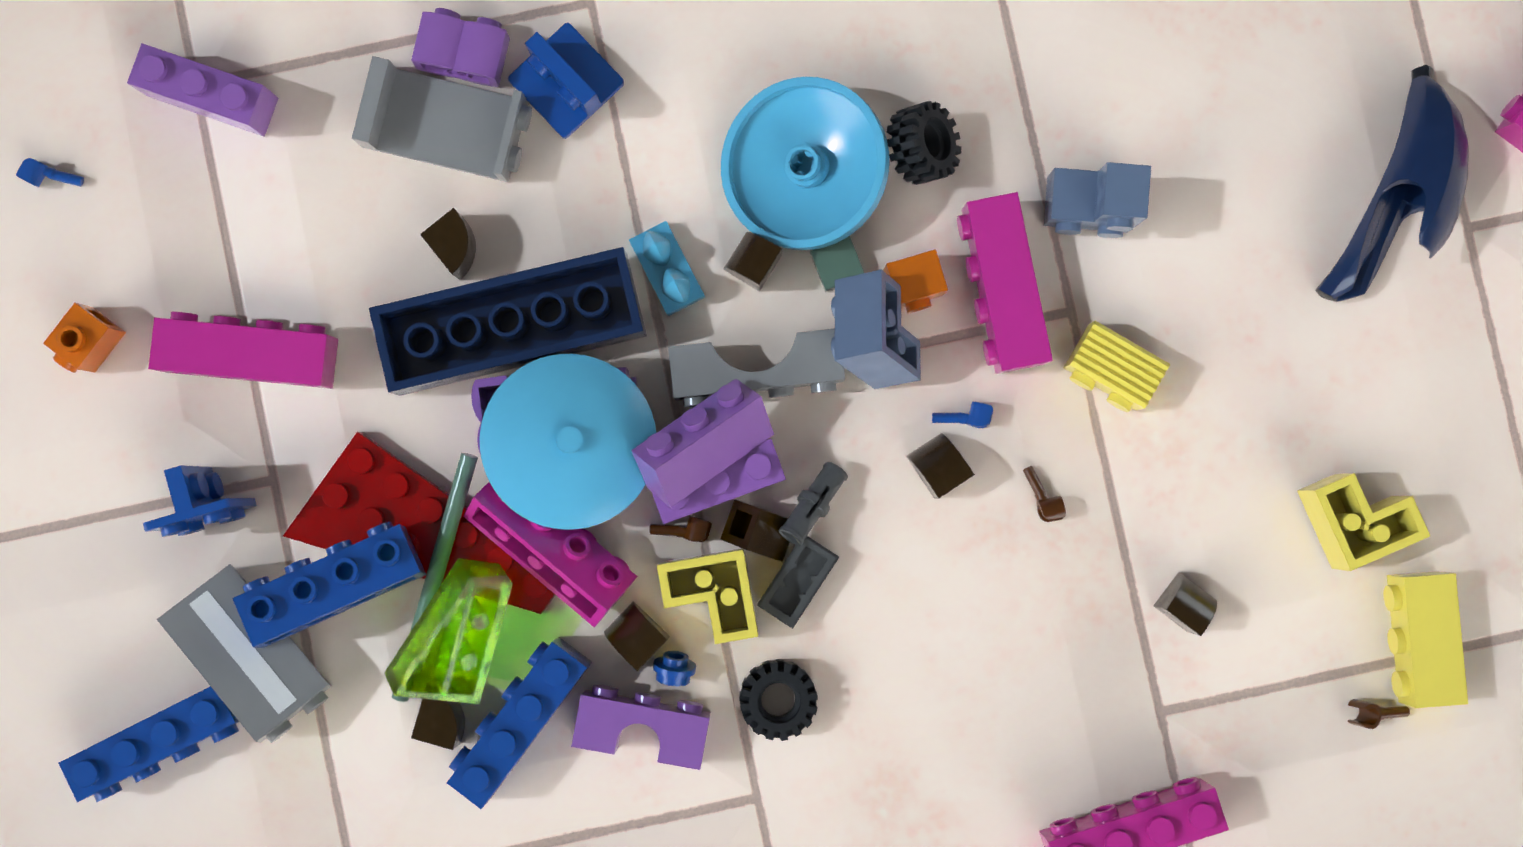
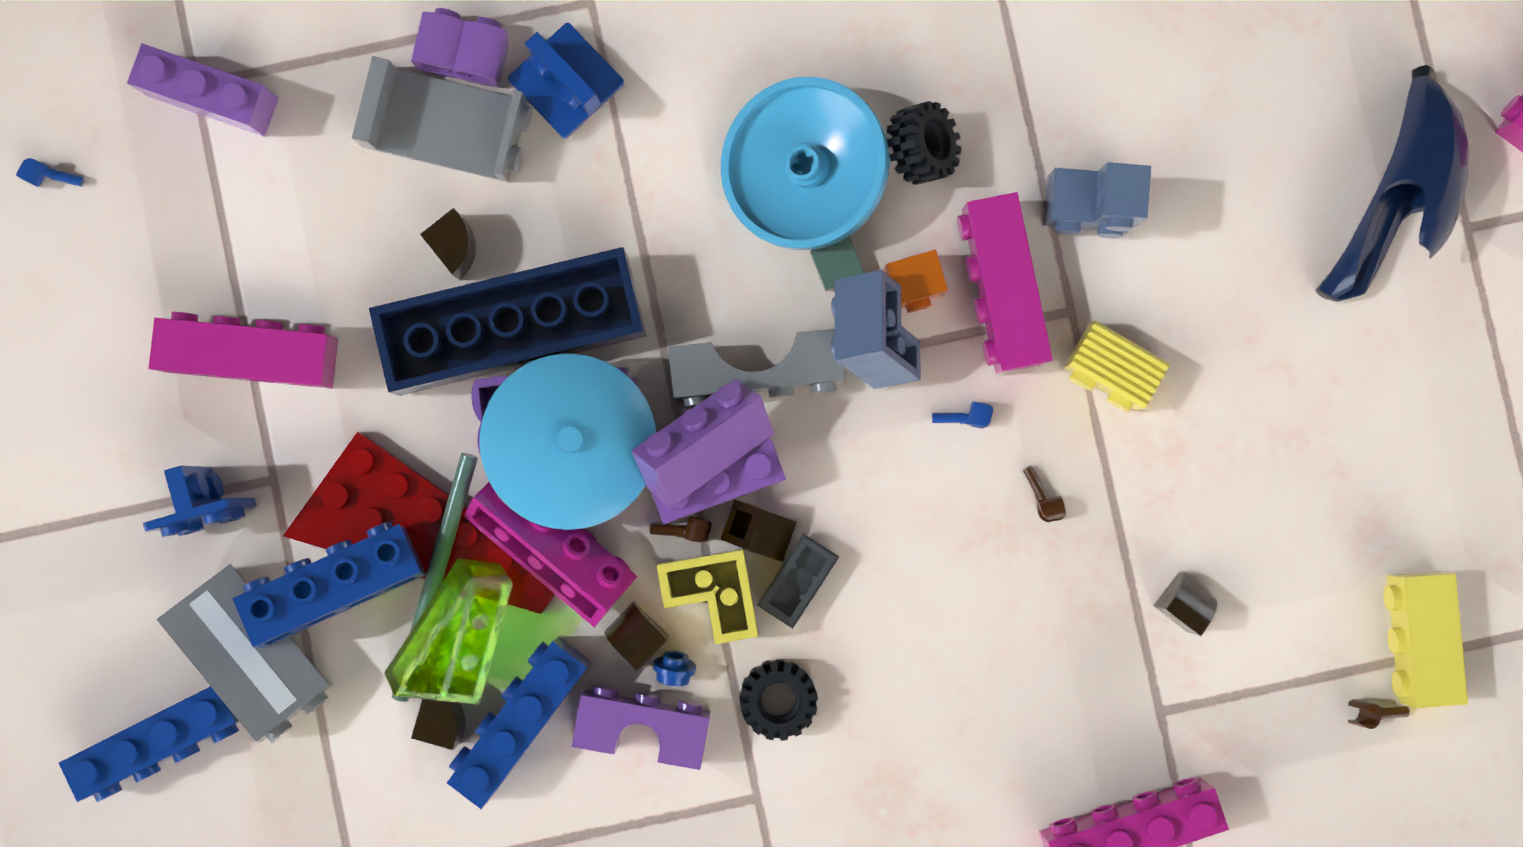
(83, 339): orange brick -> none
(667, 268): medium azure tile -> none
(753, 260): dark brown brick -> none
(813, 503): dark grey pin -> none
(940, 466): dark brown brick -> none
(1354, 530): light yellow brick -> none

